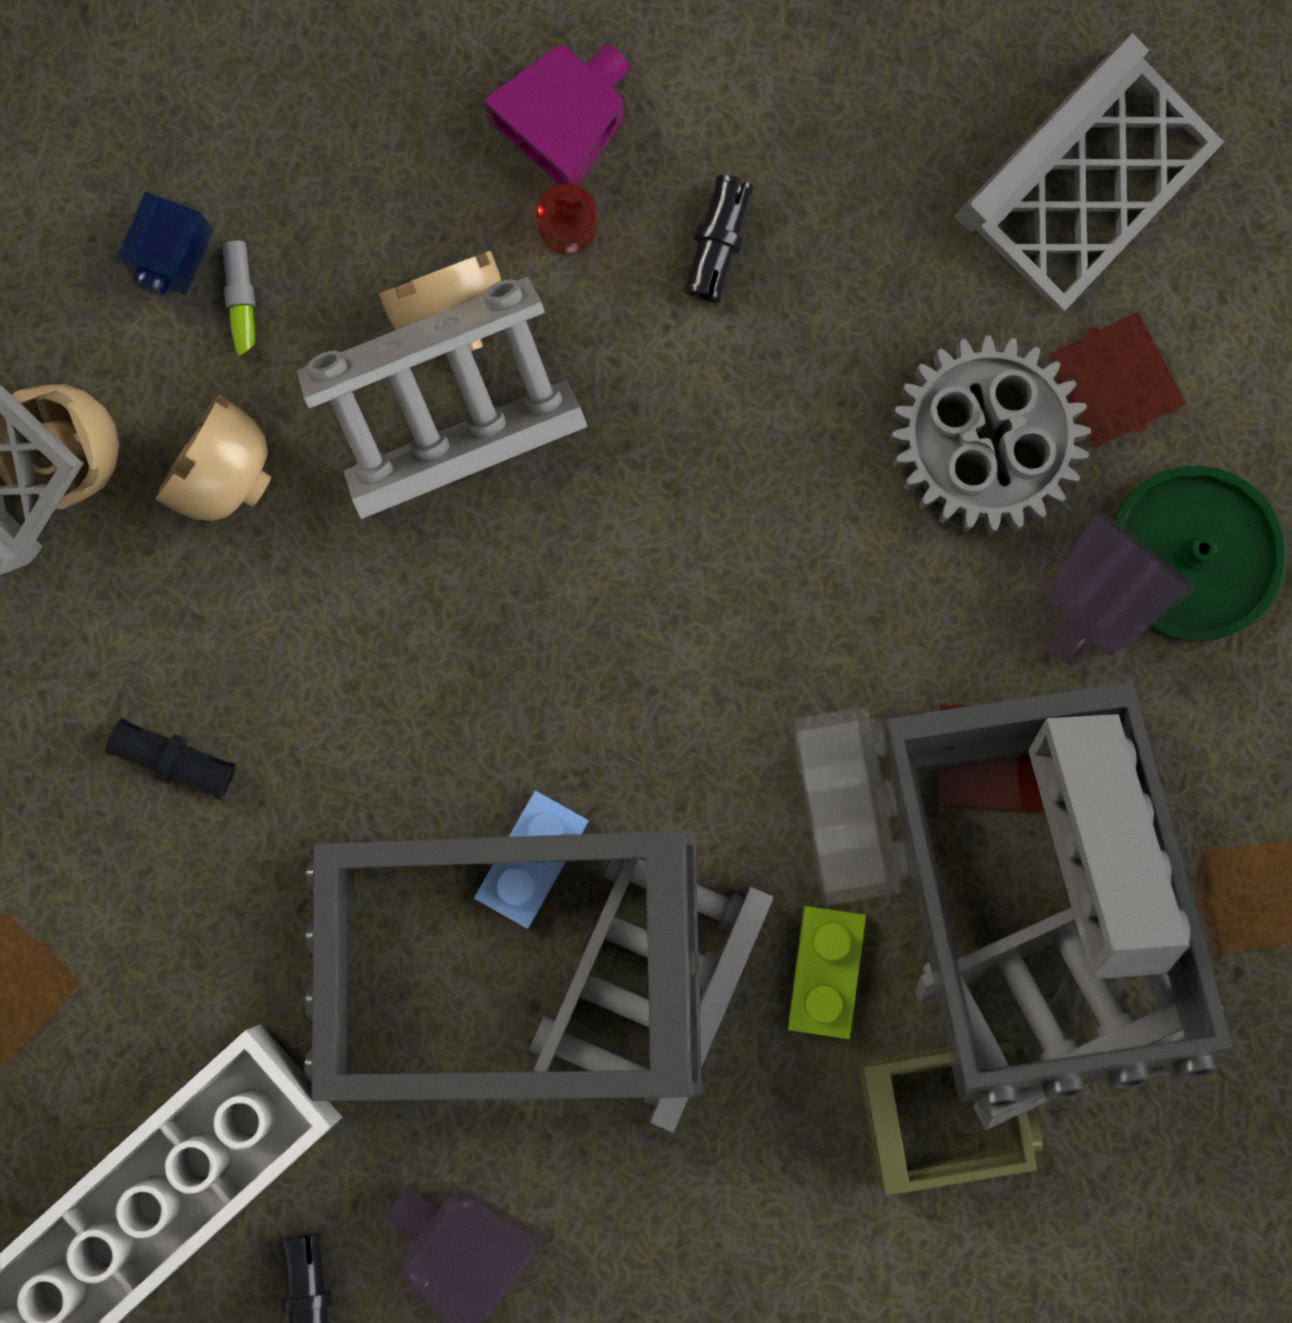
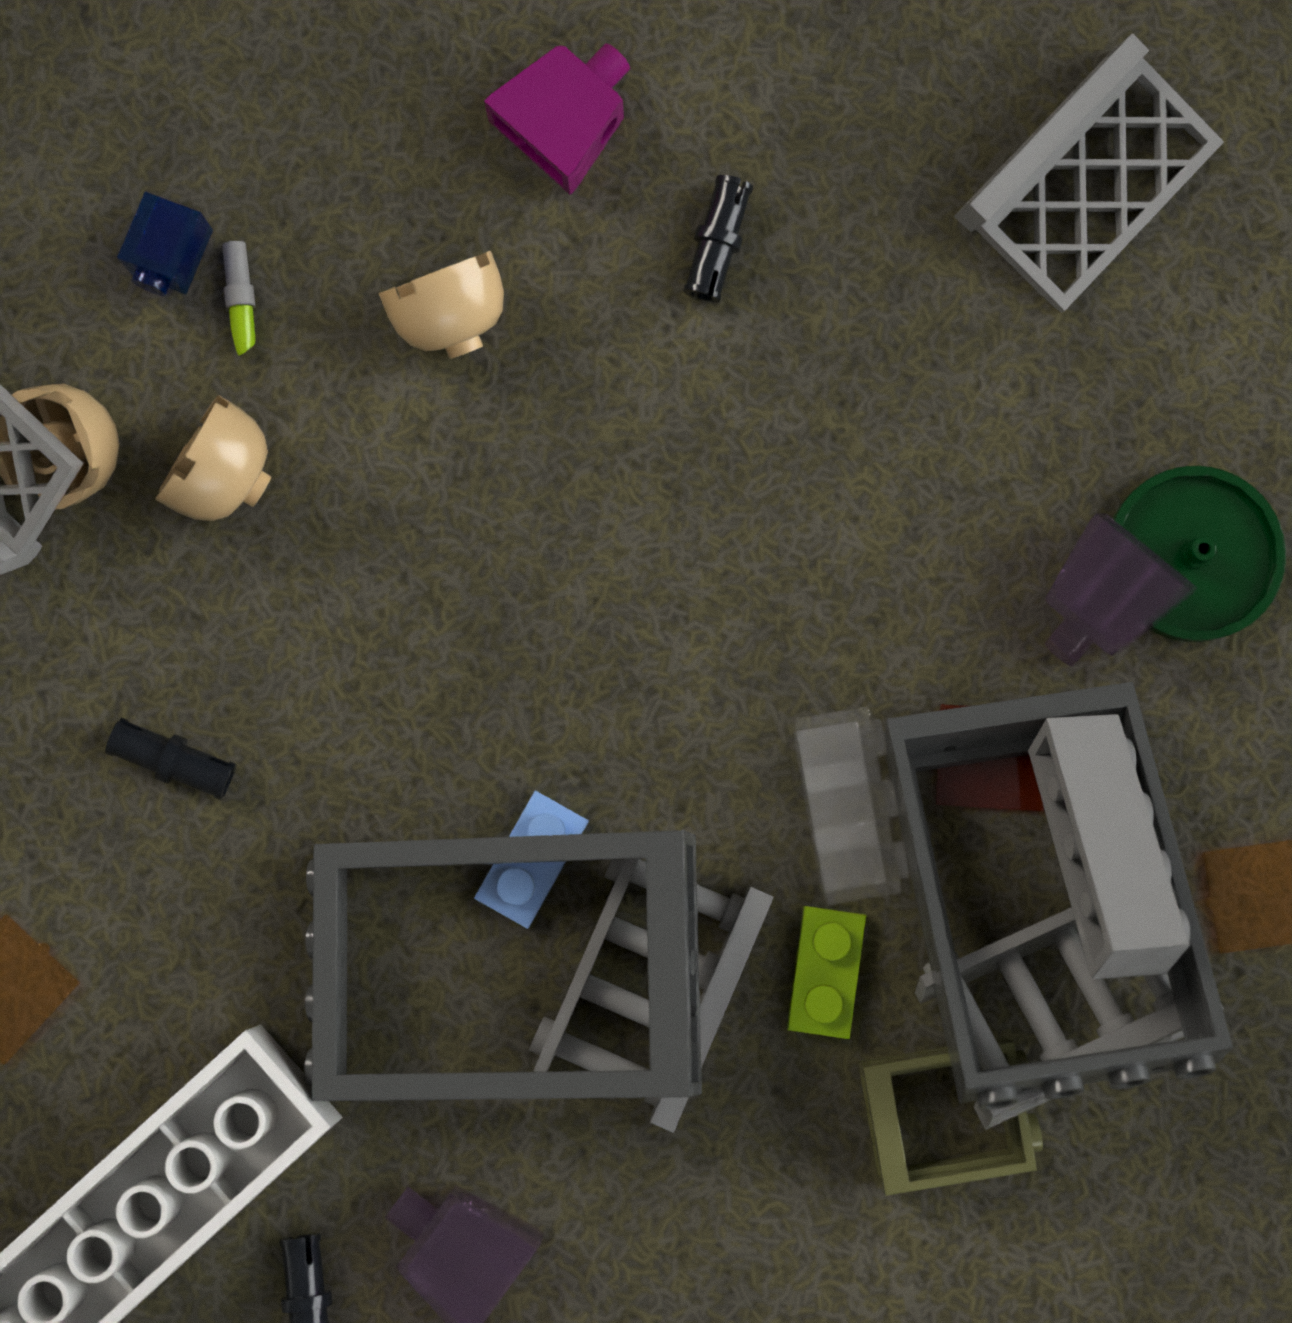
(465, 448): light grey fence -> none
(570, 232): clear red wheel -> none
(1043, 423): light grey gear -> none
(1118, 379): clear red piece -> none

